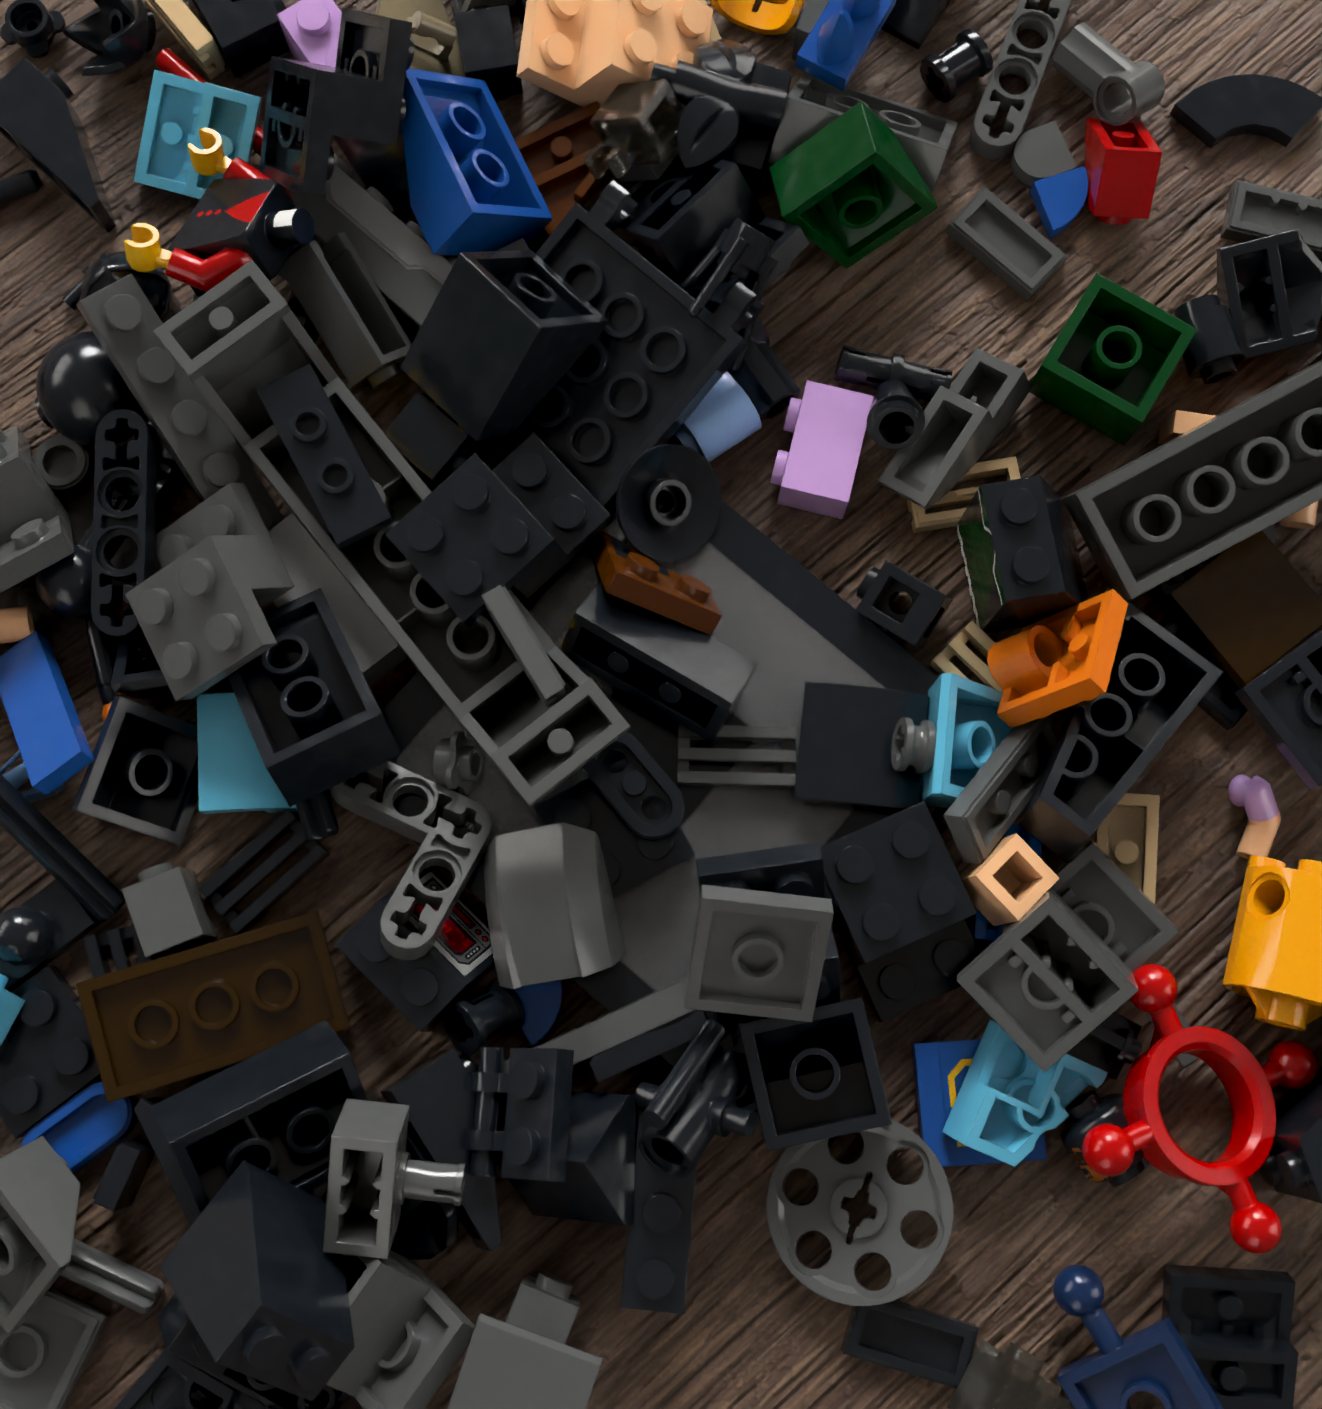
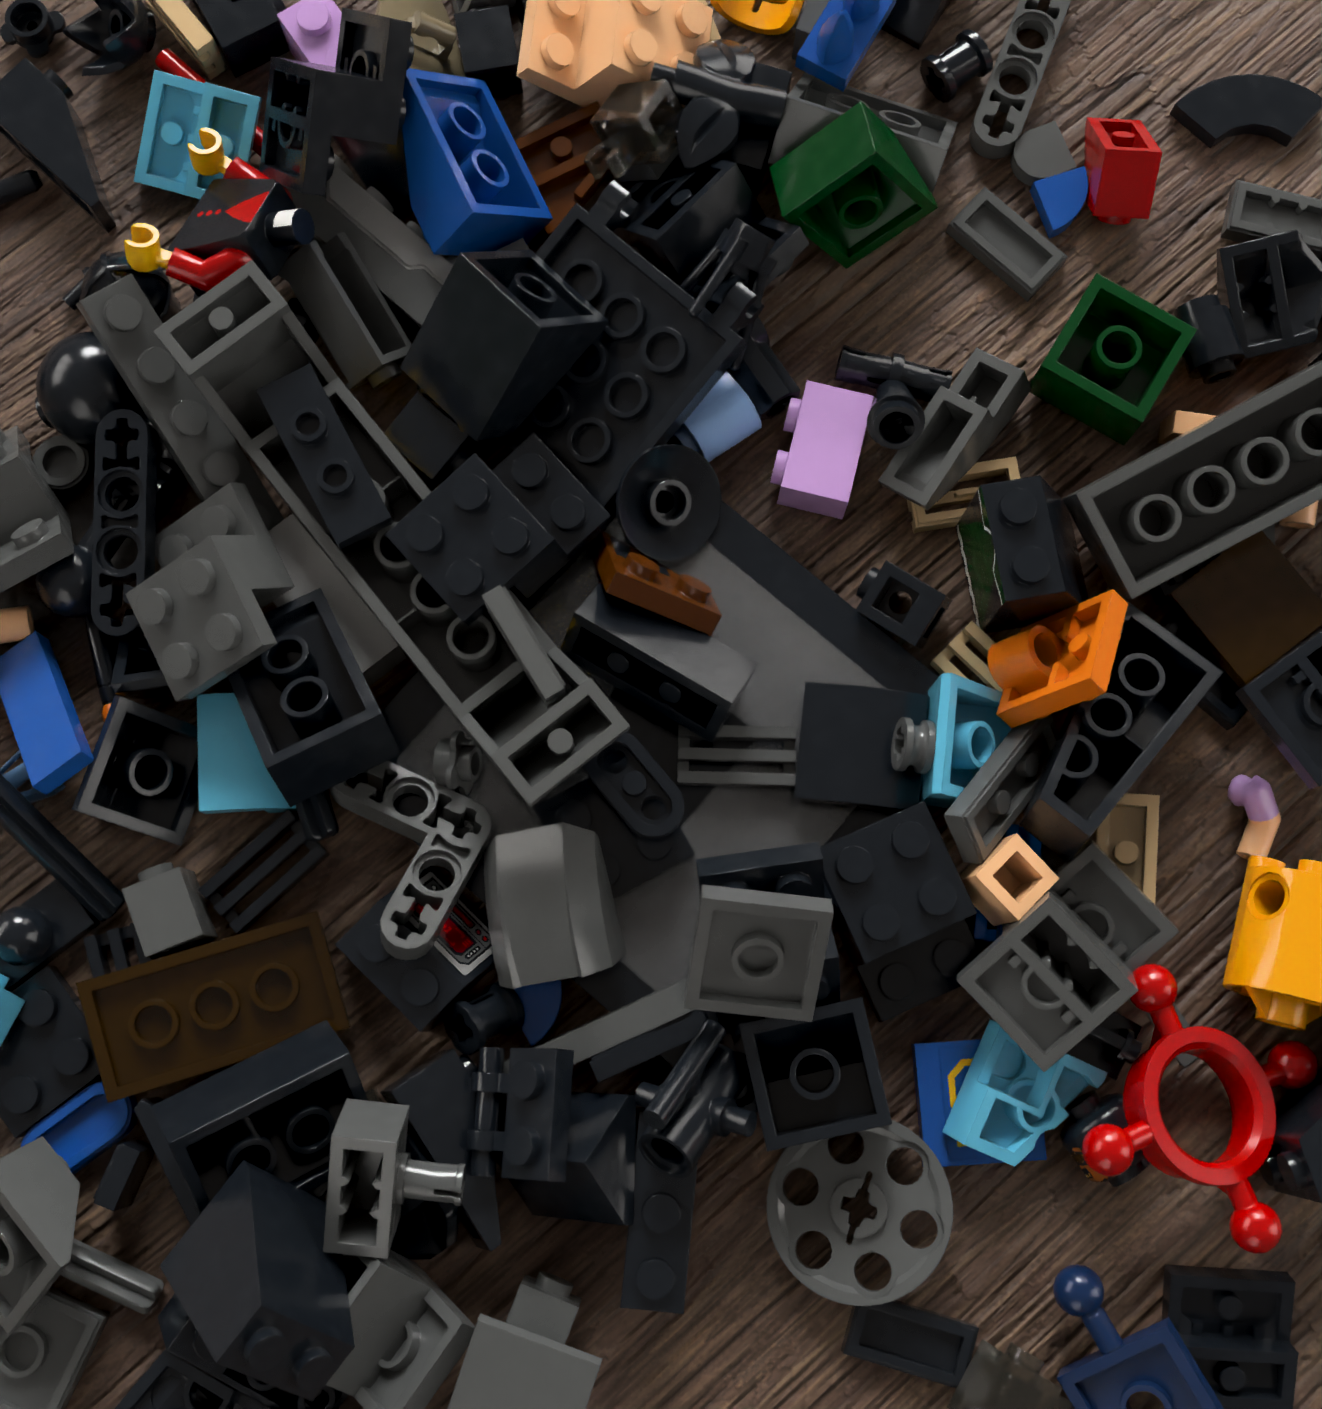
(1106, 74): dark grey piece -> none

